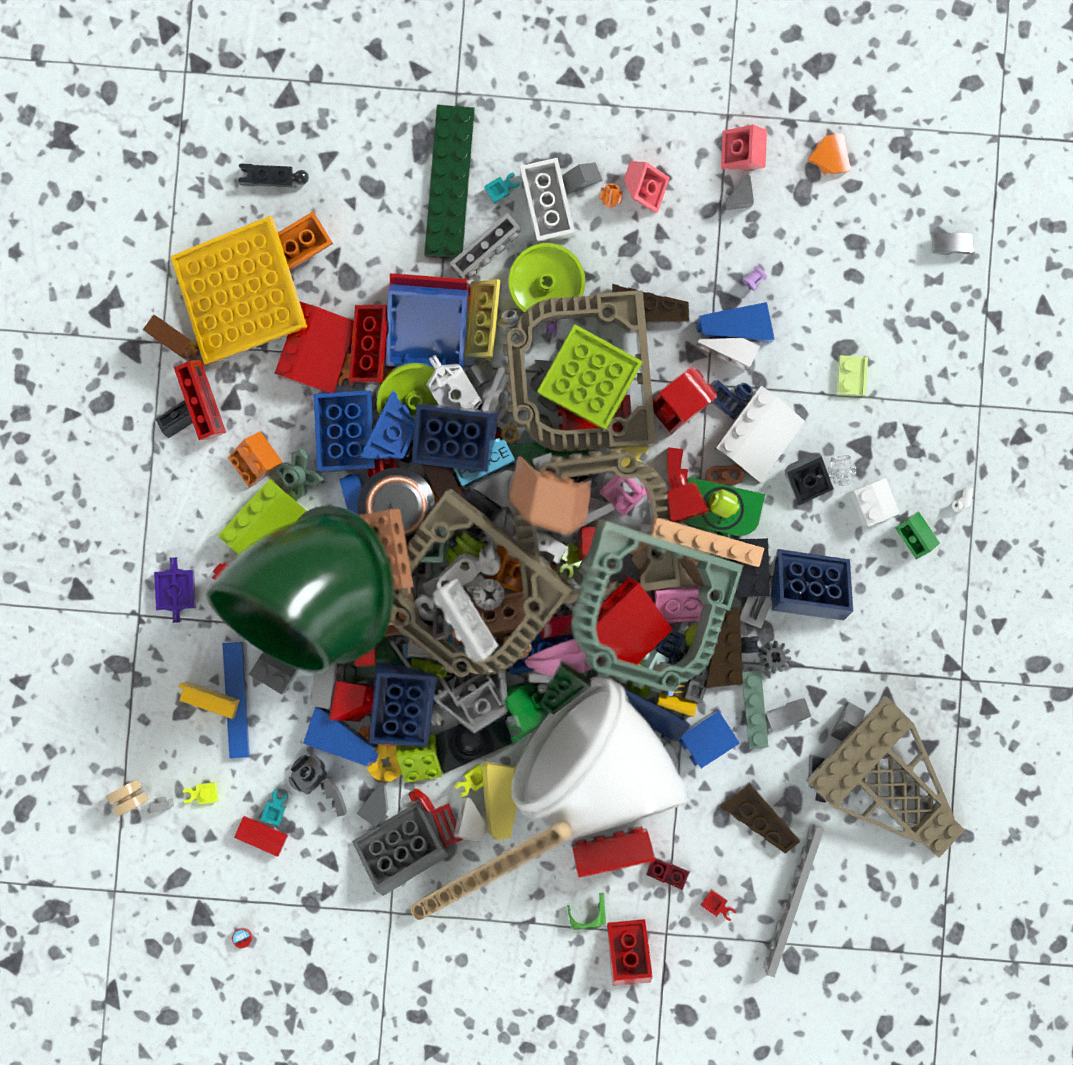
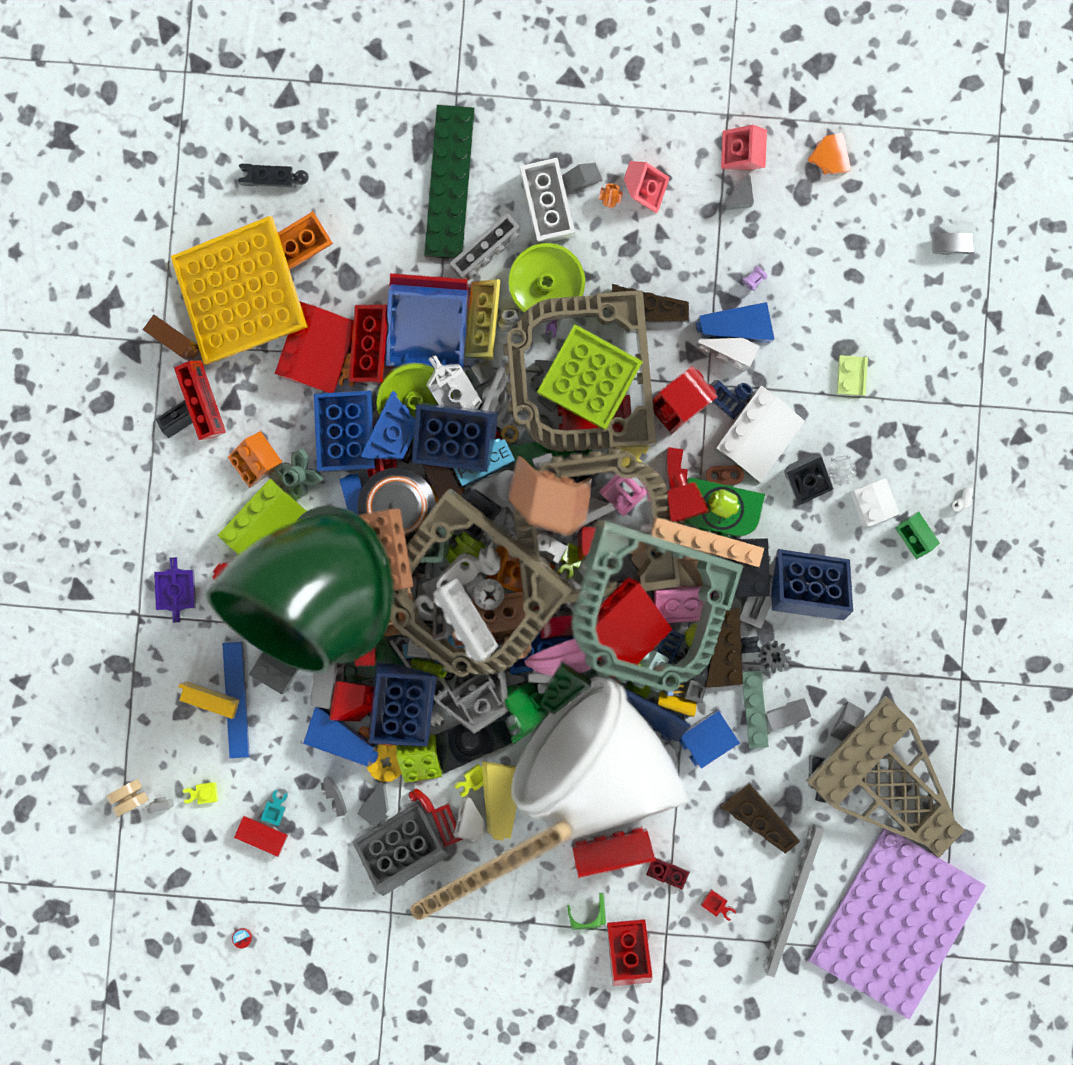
(313, 779): black plate -> none
(498, 188): teal plate -> none
(896, 922): none -> lavender plate

